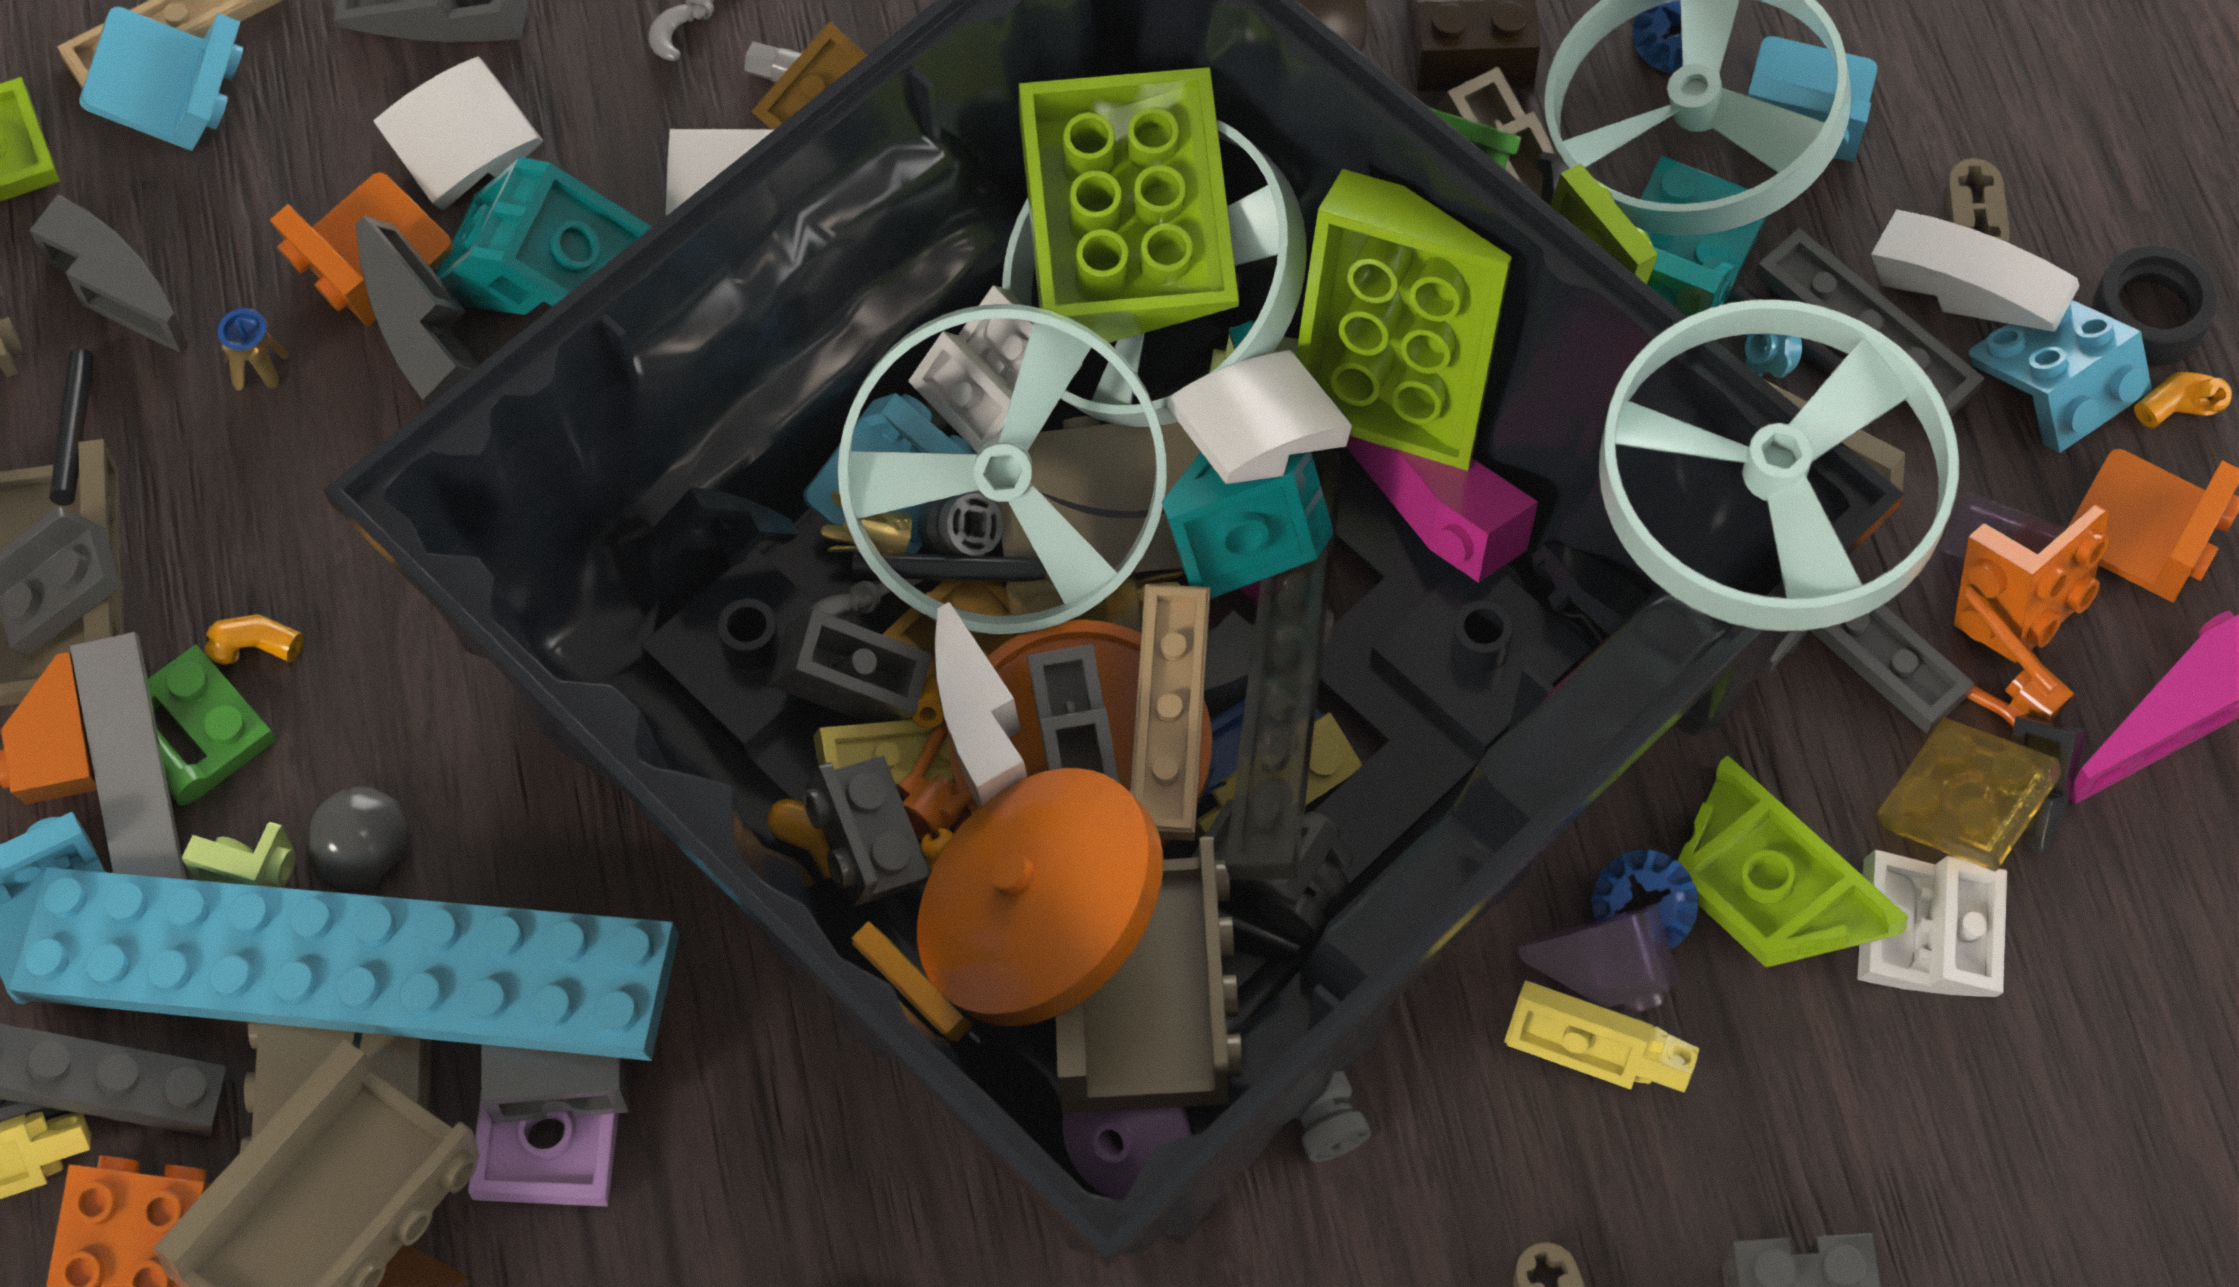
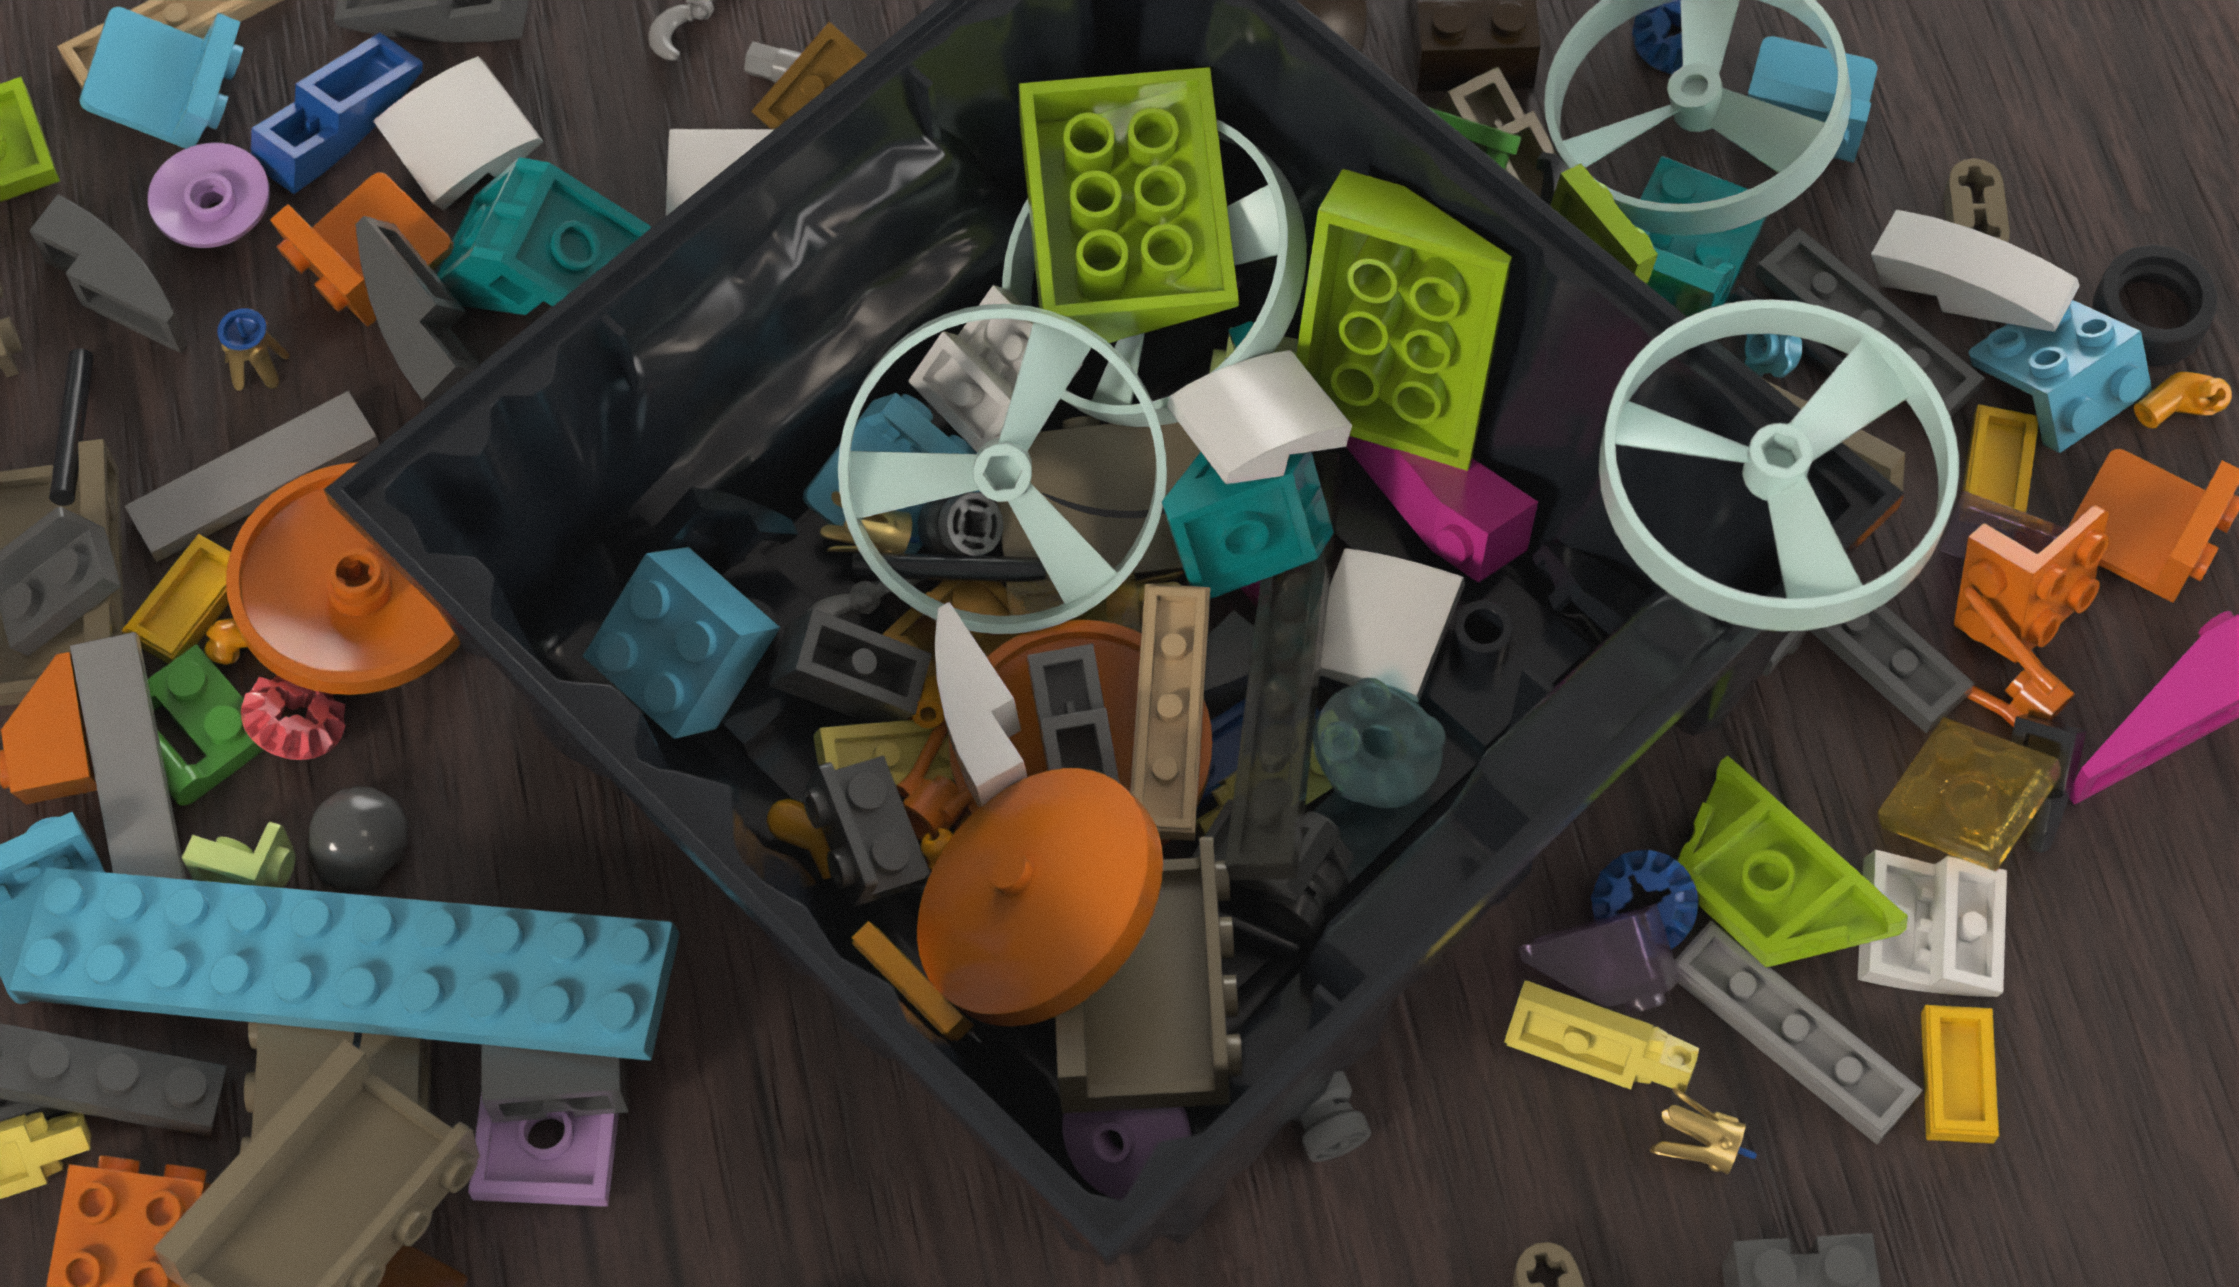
(183, 601): none -> yellow tile
(203, 177): none -> lavender dish
(249, 474): none -> light grey tile
(292, 736): none -> coral gear
(325, 601): none -> orange dish
(333, 111): none -> blue slope
(681, 642): none -> medium azure brick
(1377, 745): none -> clear light blue plate
(1387, 620): none -> white slope
(1718, 1132): none -> pearl gold piece
(1795, 1033): none -> light grey tile
(1959, 1074): none -> yellow tile
(2001, 456): none -> yellow tile

